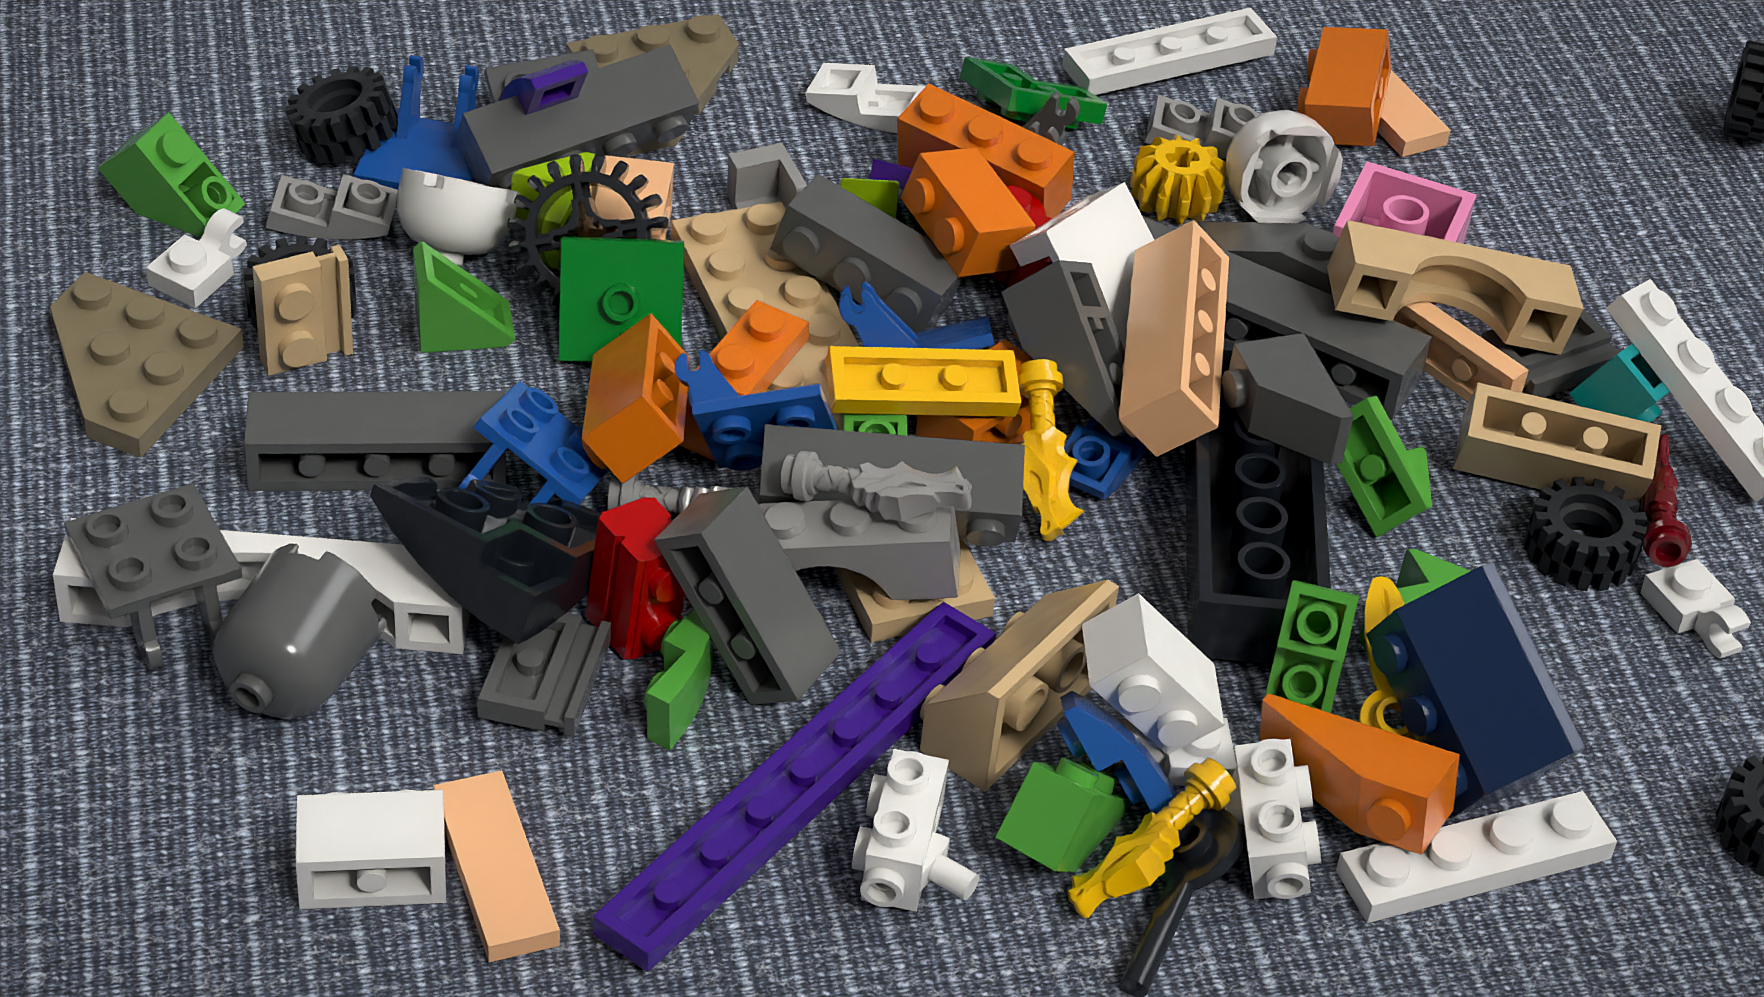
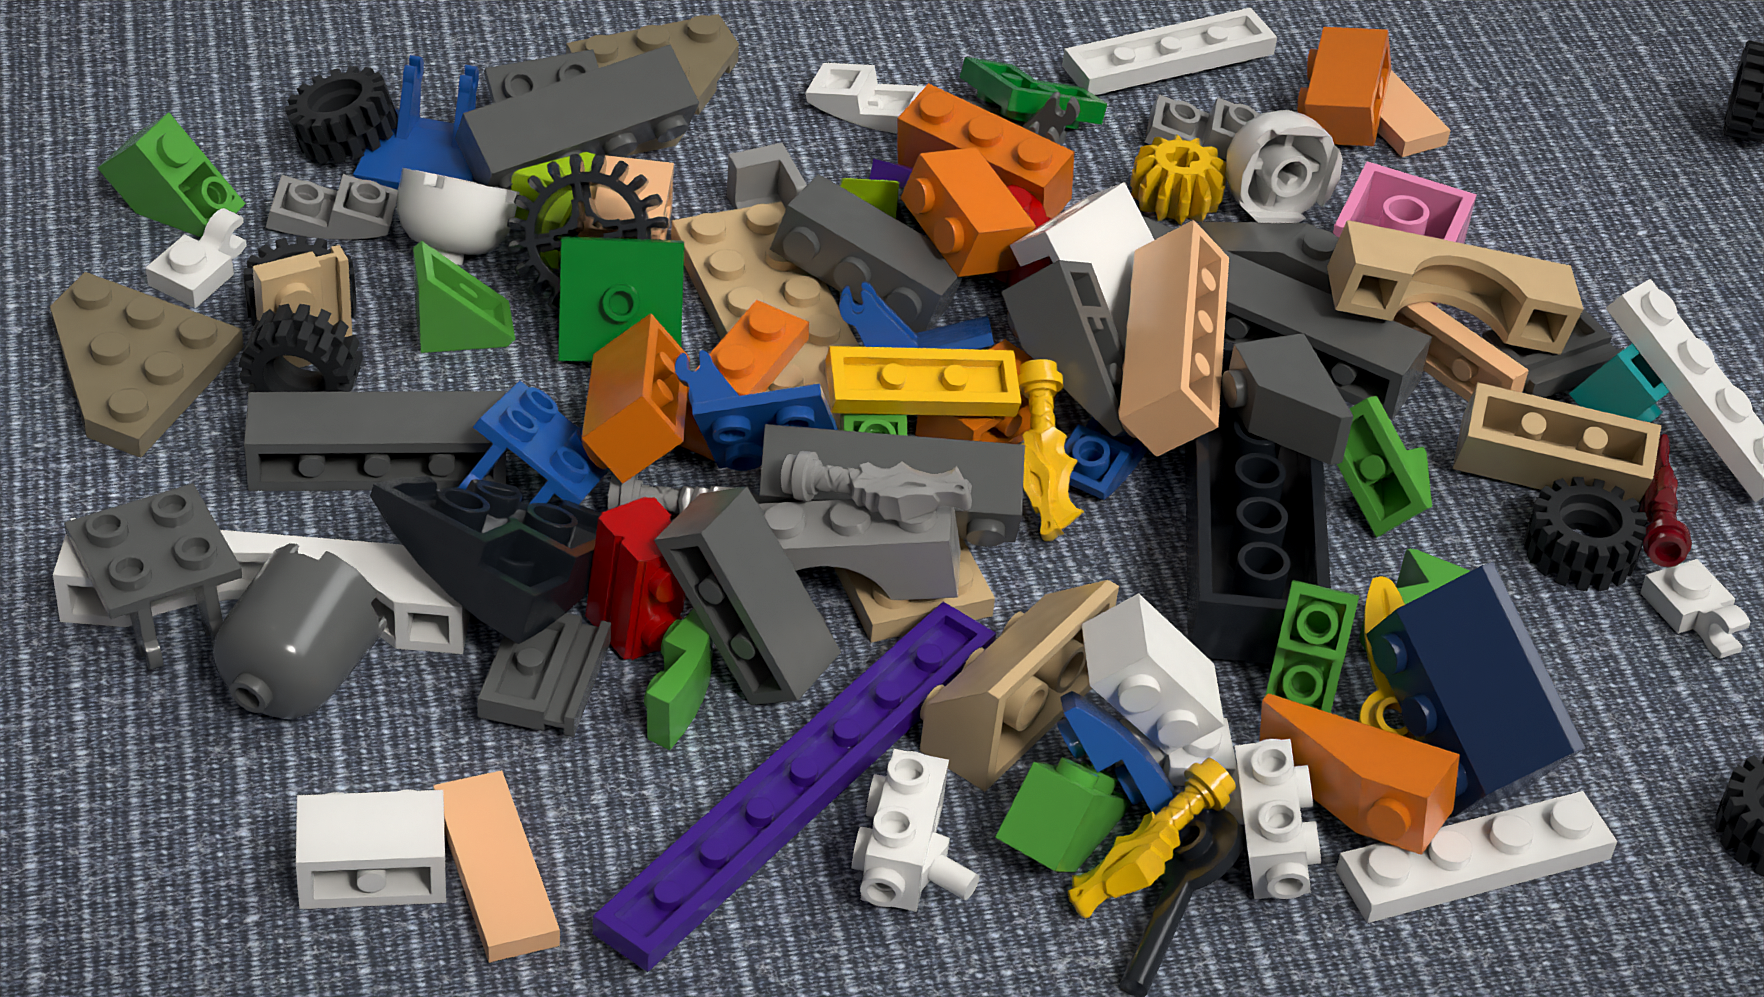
(305, 338): none -> black tyre
(547, 86): dark purple slope -> none

